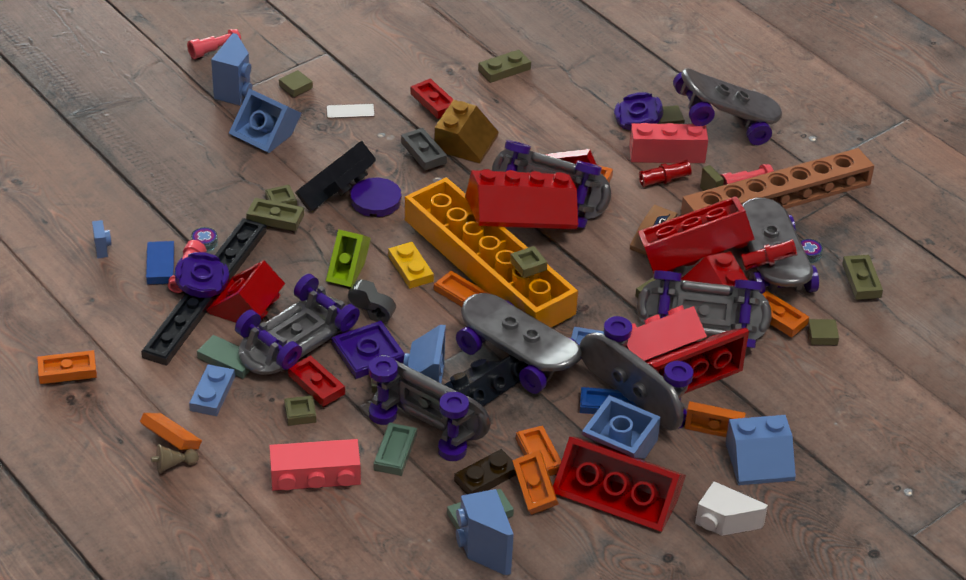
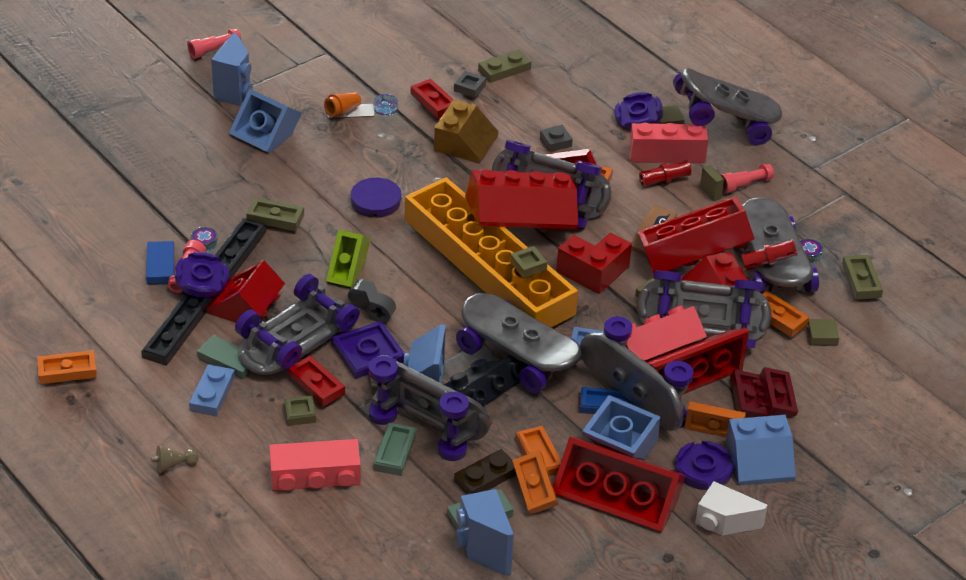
(101, 238): medium blue plate -> none
(170, 431): orange tile -> none
(281, 194): olive tile -> none
(295, 83): olive tile -> none
(337, 176): black bracket -> none
(341, 103): none -> orange cone
(385, 104): none -> clear light blue tile
(410, 265): yellow plate -> none
(424, 149): dark grey plate -> none
(456, 288): orange tile -> none
(469, 84): none -> dark grey plate
(556, 138): none -> dark grey plate
(594, 264): none -> red brick
(704, 464): none -> dark purple tile
(764, 393): none -> dark red slope
(793, 184): nougat brick -> none

